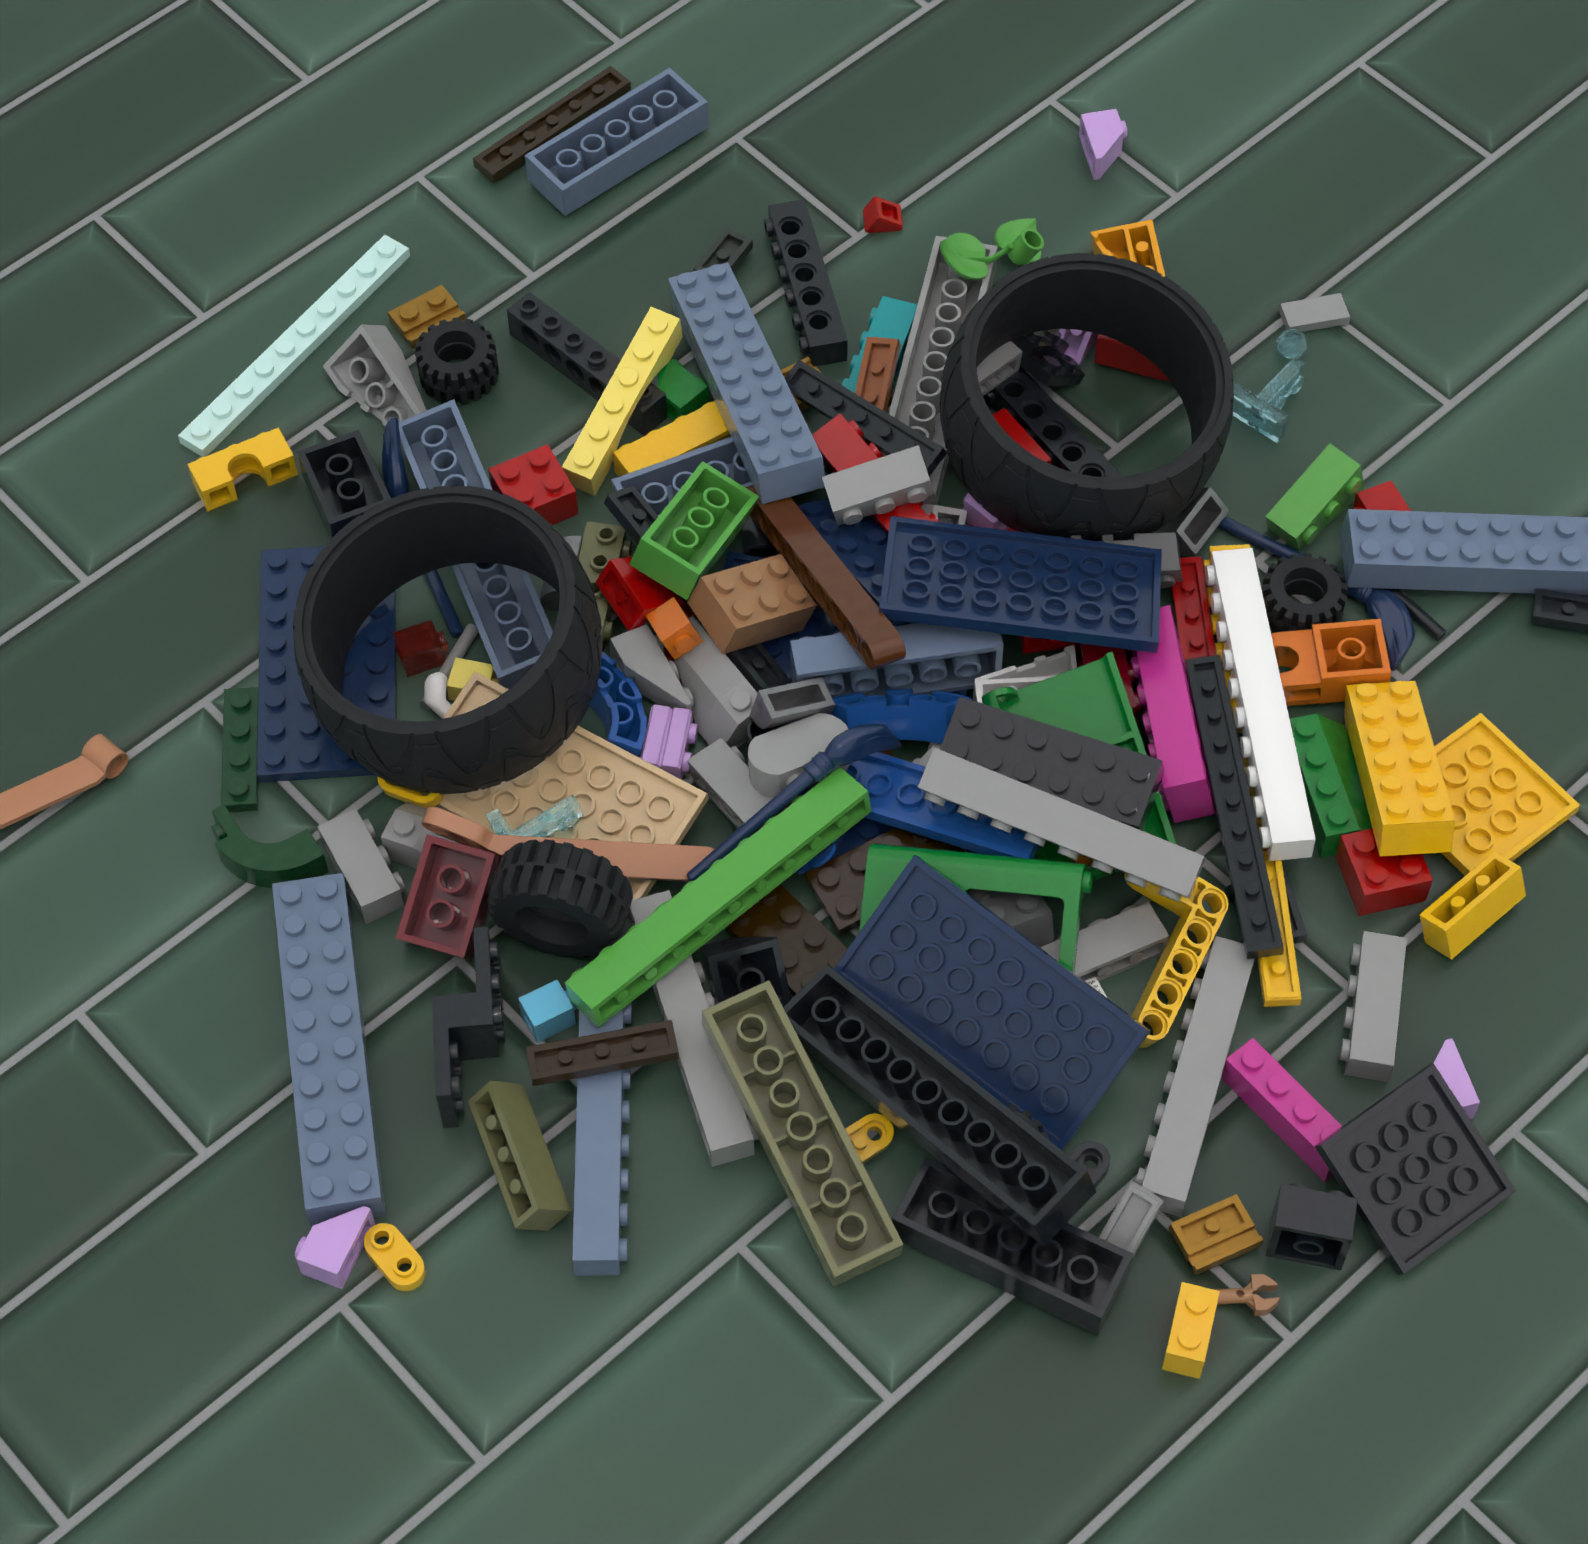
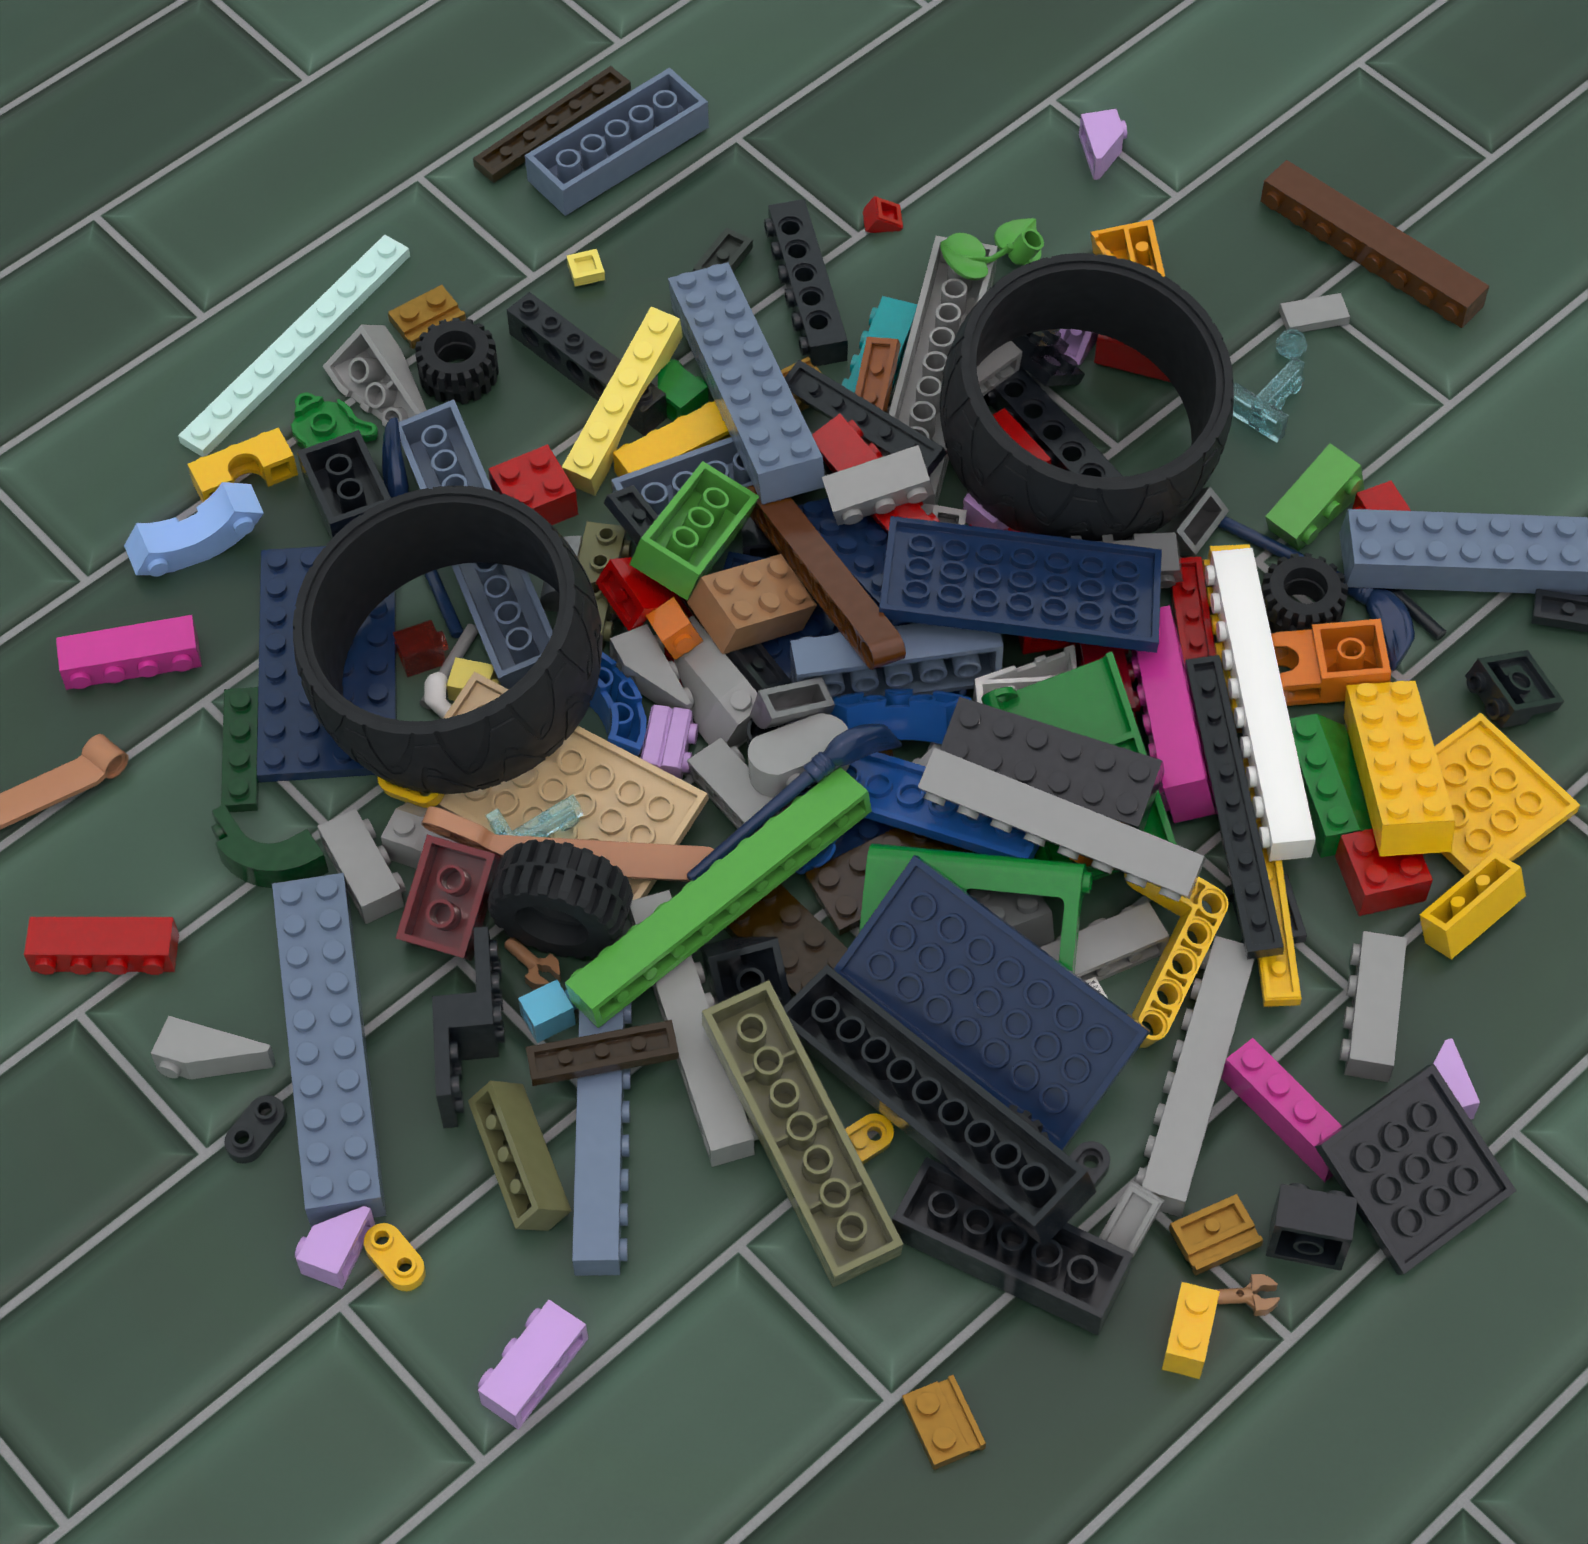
(101, 945): none -> red brick
(128, 652): none -> dark pink brick
(178, 544): none -> light blue brick
(203, 1052): none -> light grey slope
(257, 1127): none -> black plate
(325, 420): none -> green tile
(532, 1363): none -> lavender brick
(534, 964): none -> medium nougat bar
(585, 267): none -> light yellow plate
(943, 1422): none -> pearl gold plate
(1374, 244): none -> reddish brown brick
(1512, 688): none -> black plate

